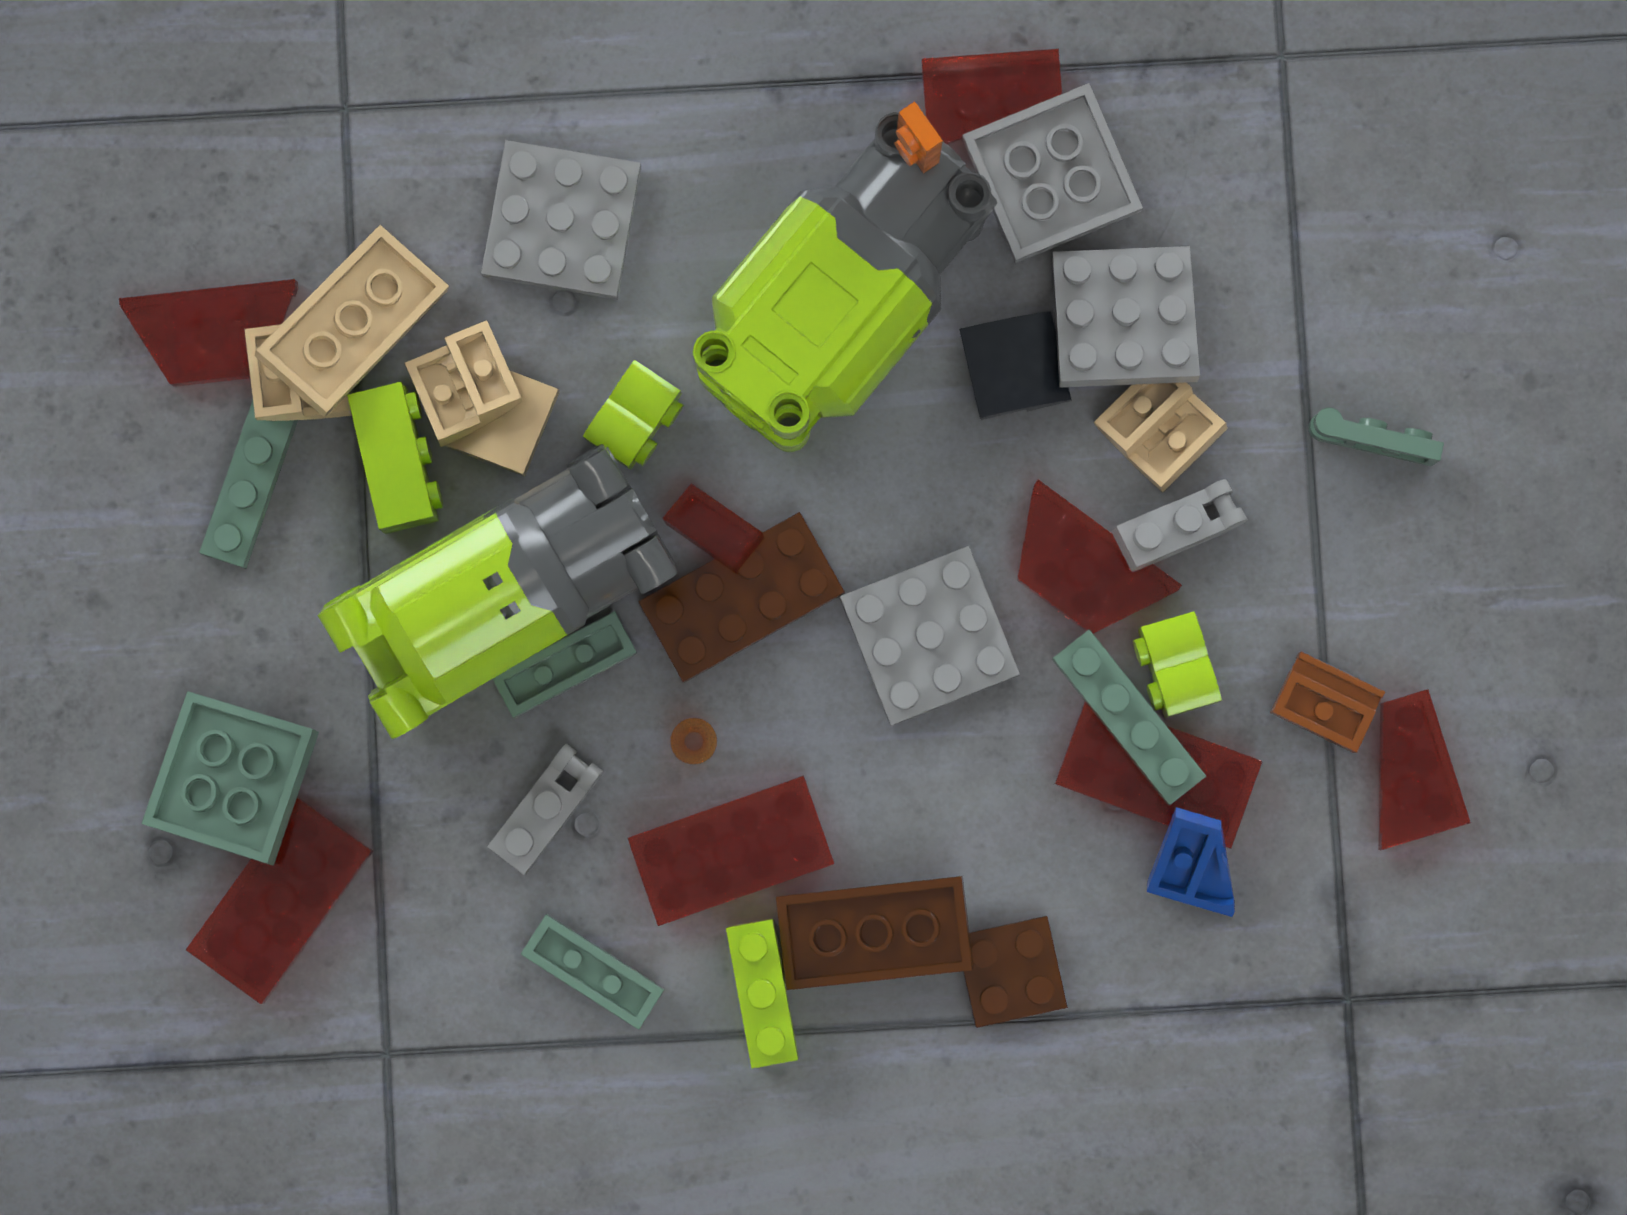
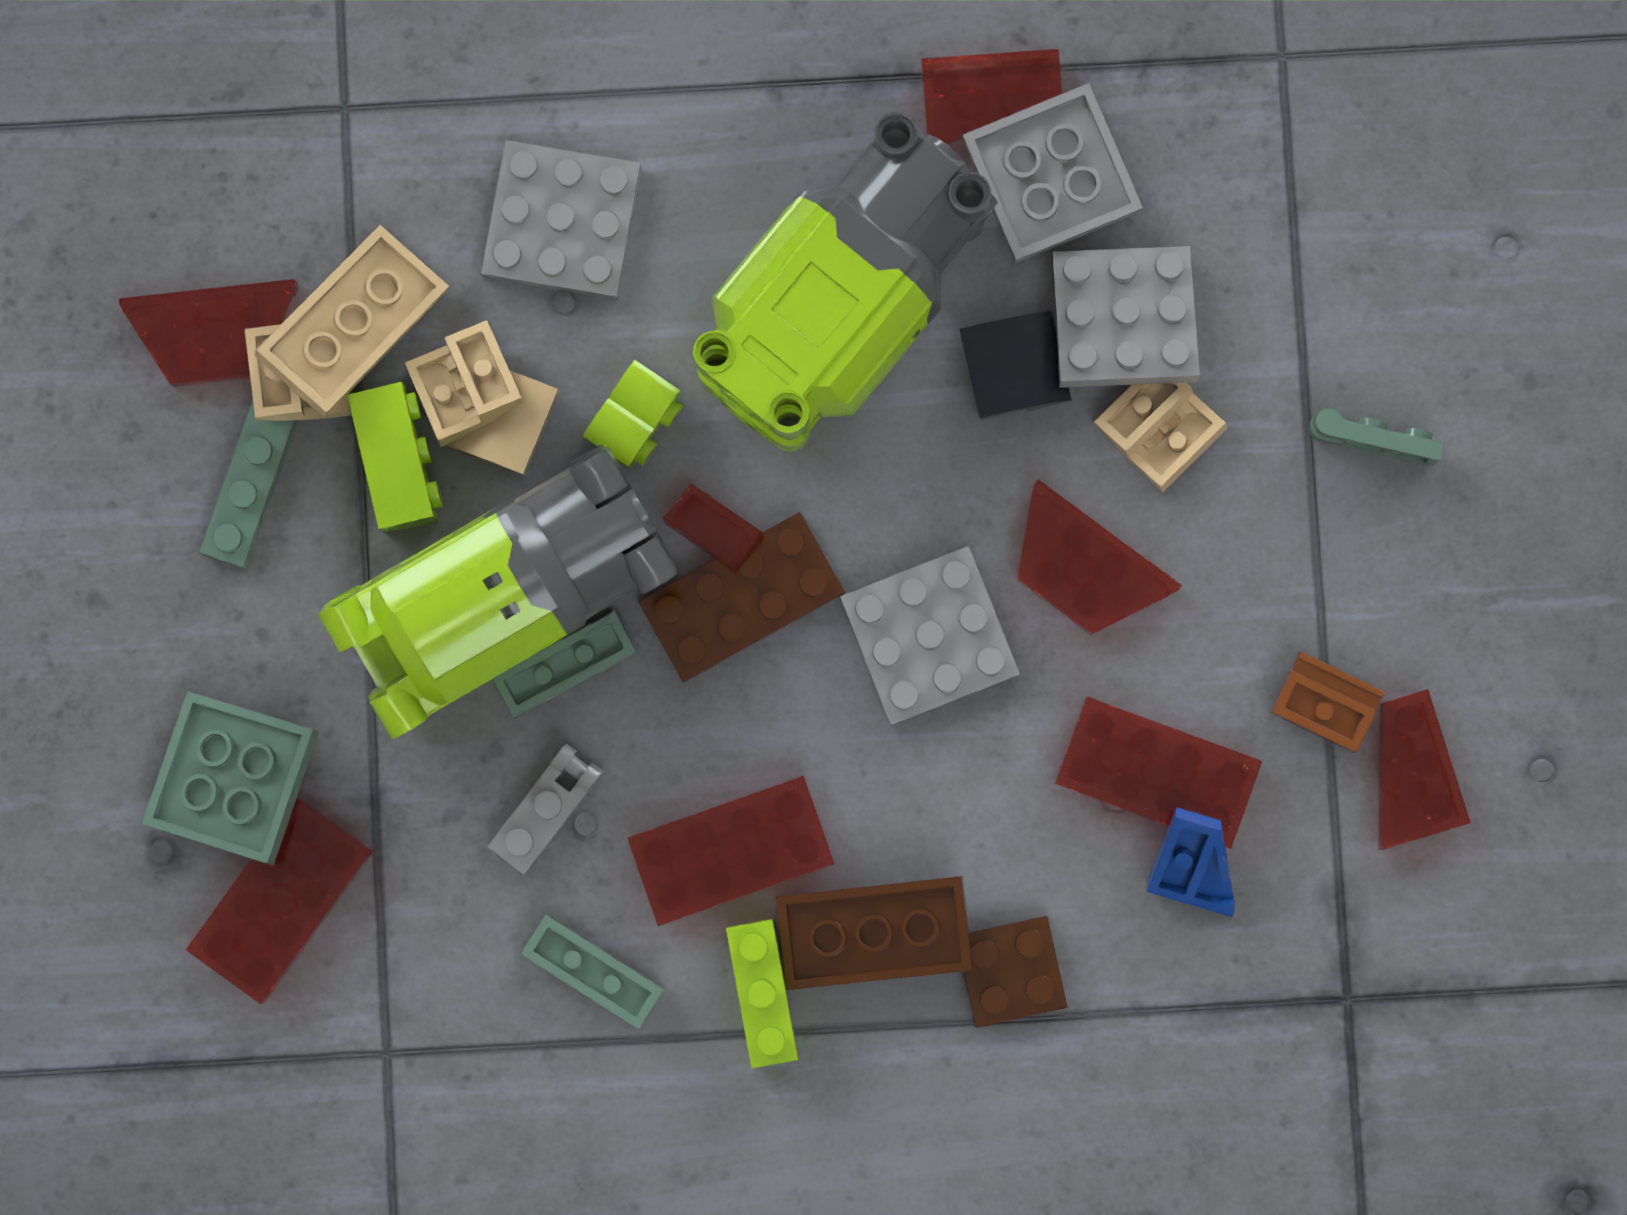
(682, 730): clear orange plate -> none
(917, 138): orange plate -> none
(1128, 717): sand green plate -> none
(1177, 664): lime brick -> none
(1178, 526): light grey plate -> none

